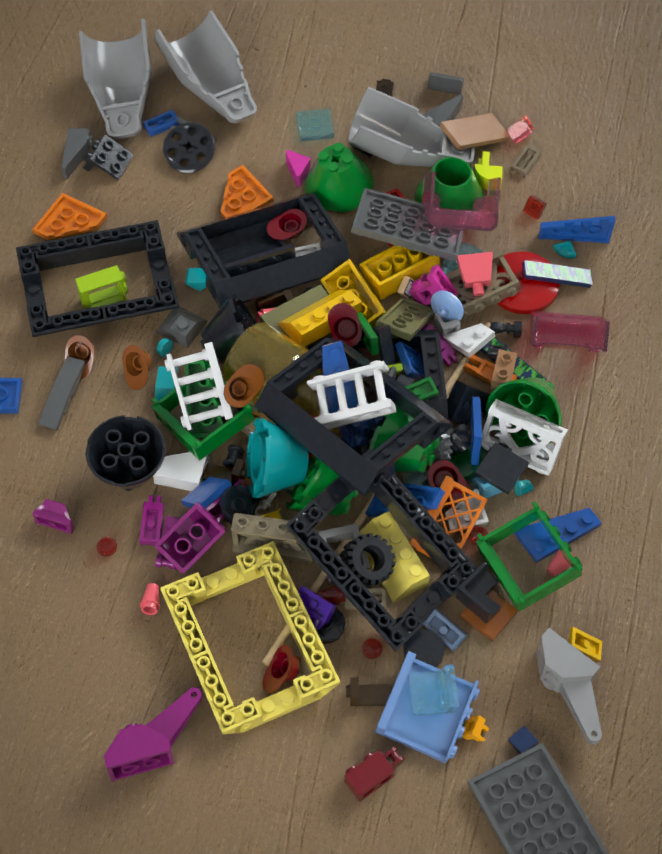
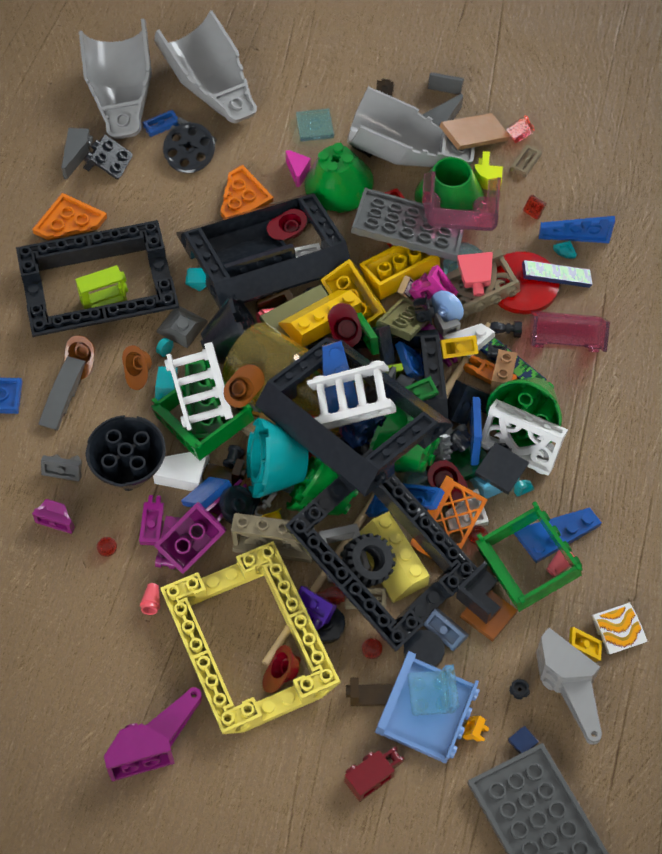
(61, 468): none -> dark grey tile
(424, 309): none -> black hinge
(459, 346): none -> yellow slope
(519, 683): none -> black plate
(619, 628): none -> slope

